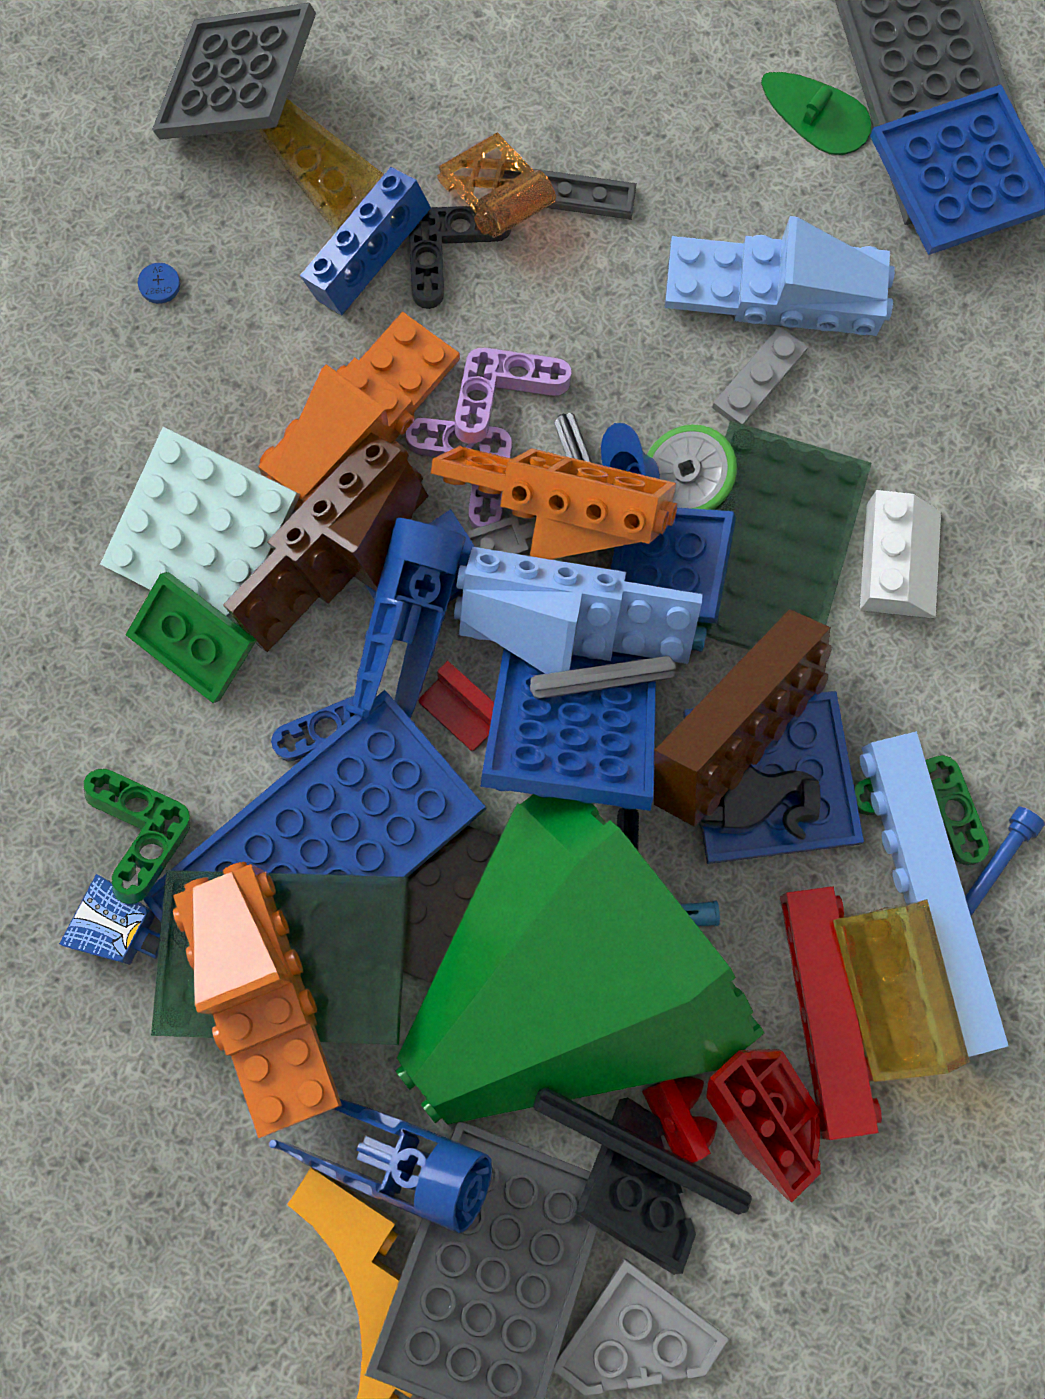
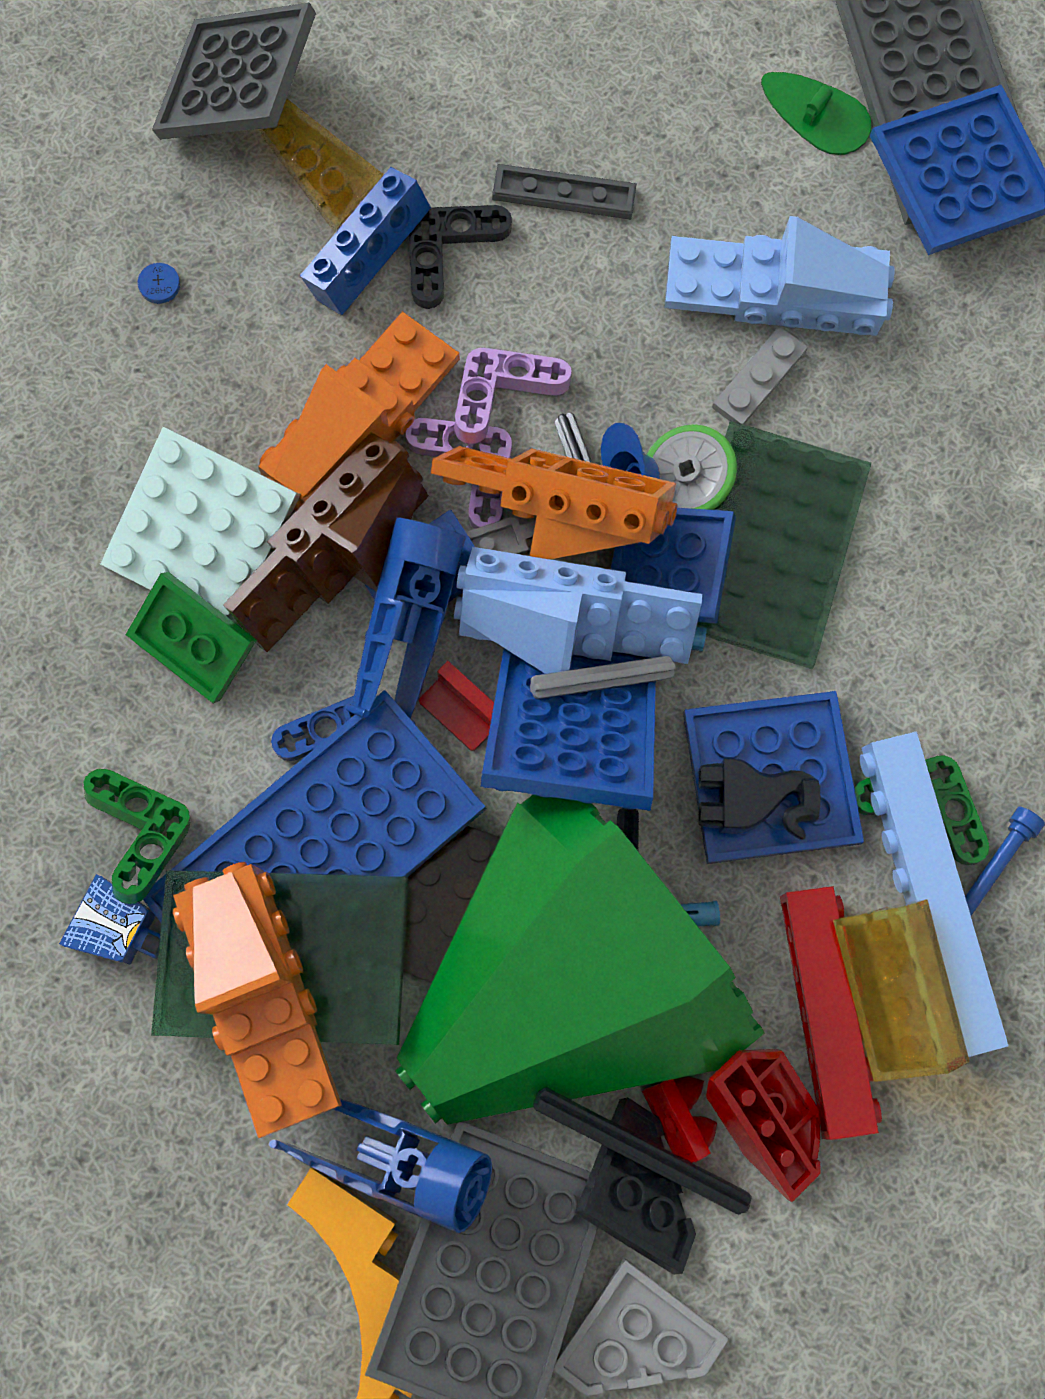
(510, 199): clear orange piece -> none
(741, 718): reddish brown brick -> none
(900, 555): white slope -> none

